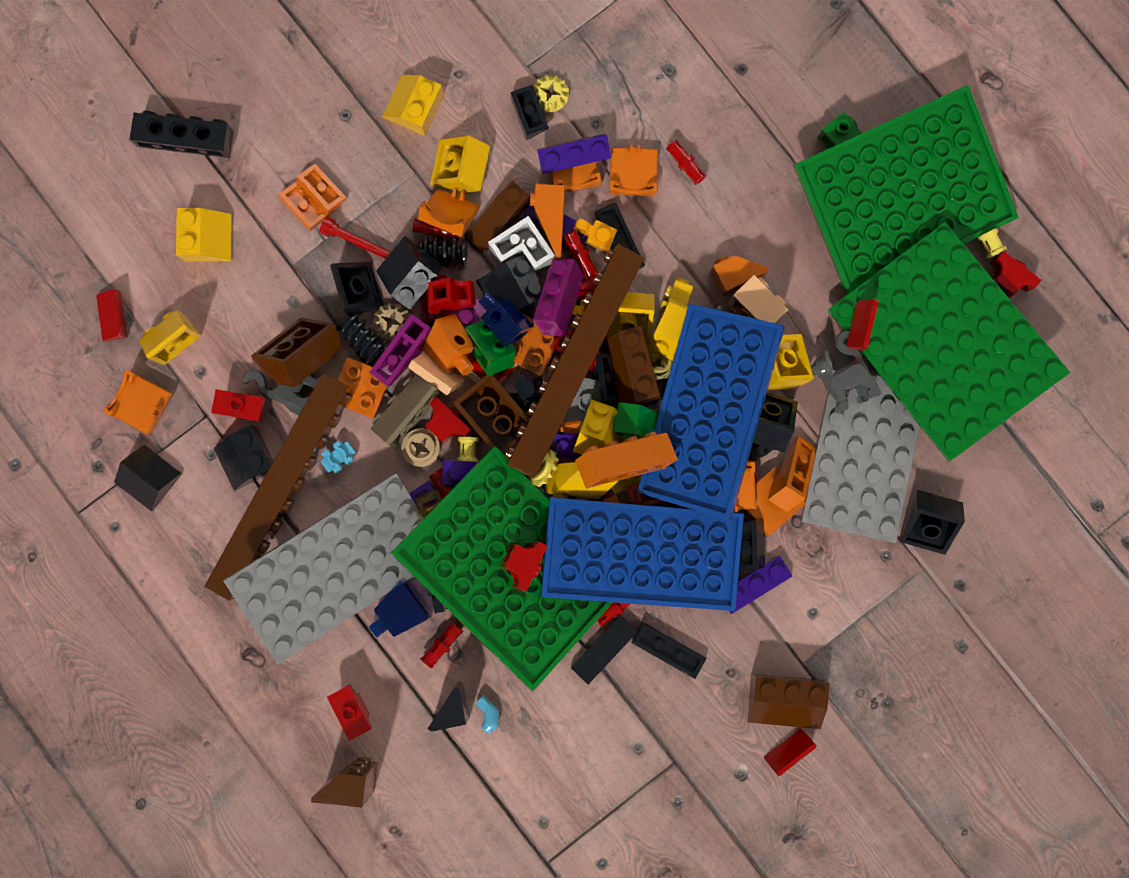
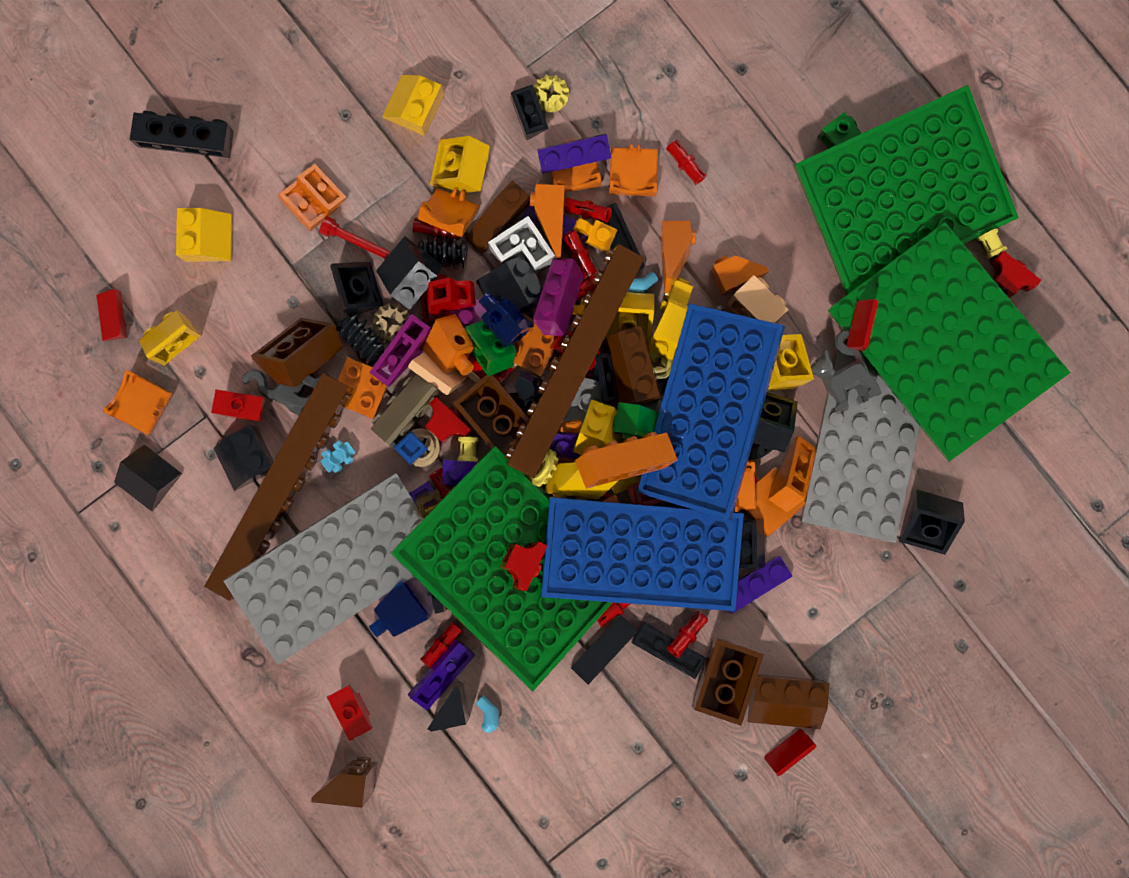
(411, 448): none -> blue tile
(441, 674): none -> dark purple plate
(600, 212): none -> red pin
(640, 285): none -> medium azure arm
(675, 249): none -> orange slope
(687, 634): none -> red pin
(727, 681): none -> reddish brown slope

